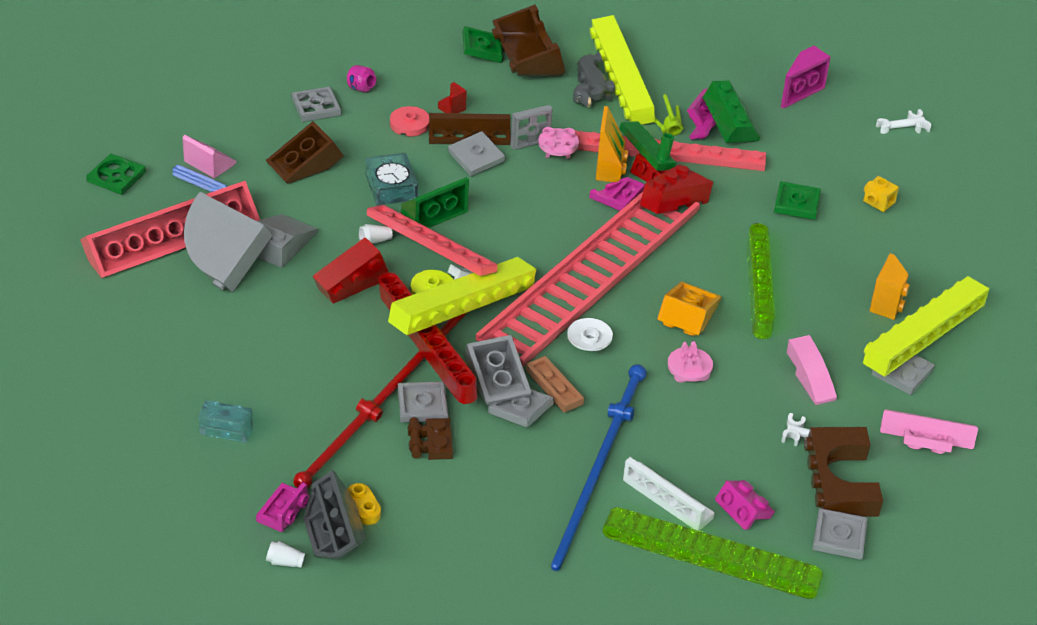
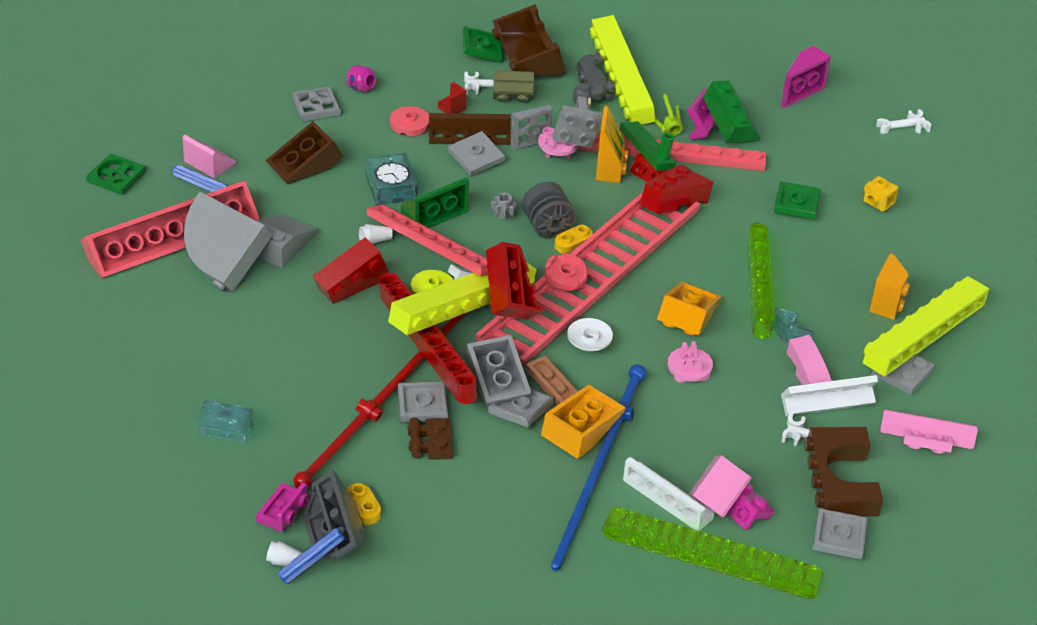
(311, 555): none -> axle
(474, 82): none -> white bar
(504, 205): none -> light grey gear
(509, 283): none -> red wedge
(513, 85): none -> olive brick
(548, 209): none -> dark grey wheel
(566, 272): none -> coral plate
(572, 238): none -> yellow plate
(577, 124): none -> light grey bracket
(581, 420): none -> light orange slope
(618, 193): dark pink wing -> none
(720, 485): none -> bright pink slope
(786, 328): none -> clear light blue slope
(829, 395): none -> white fence

